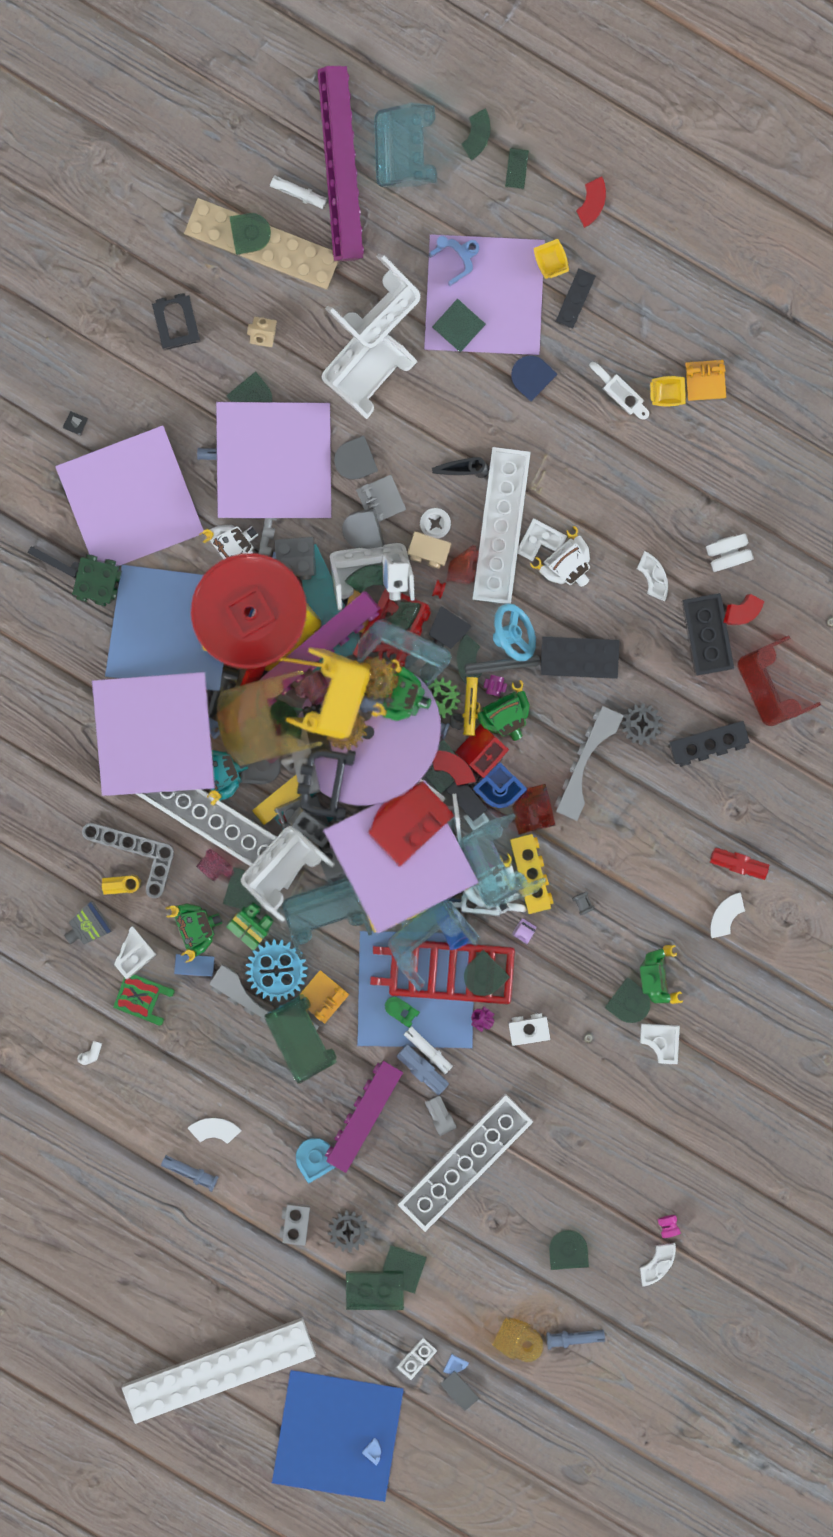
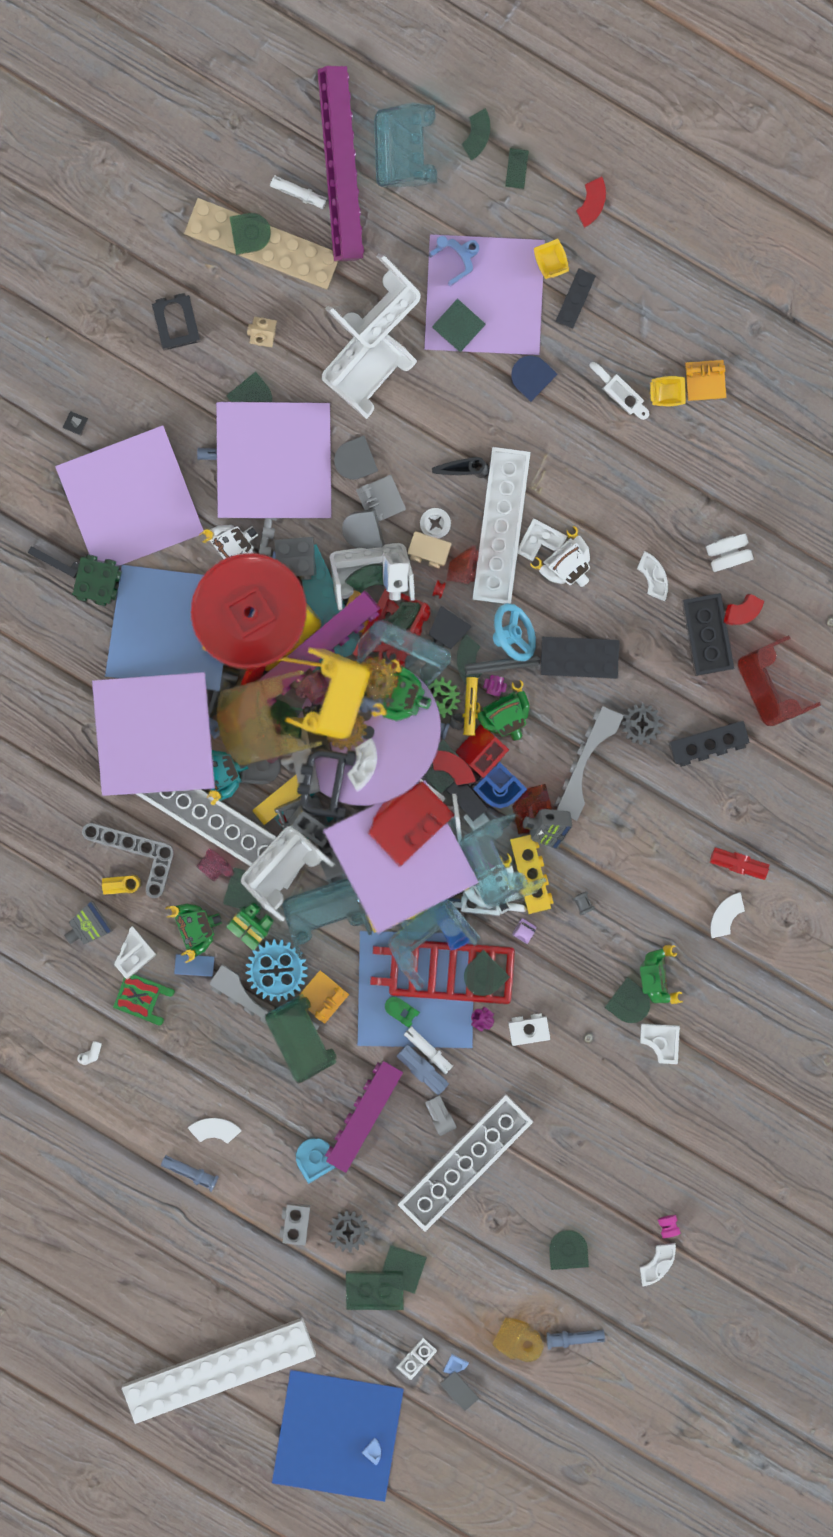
(365, 764): none -> white tile
(549, 827): none -> dark grey torso

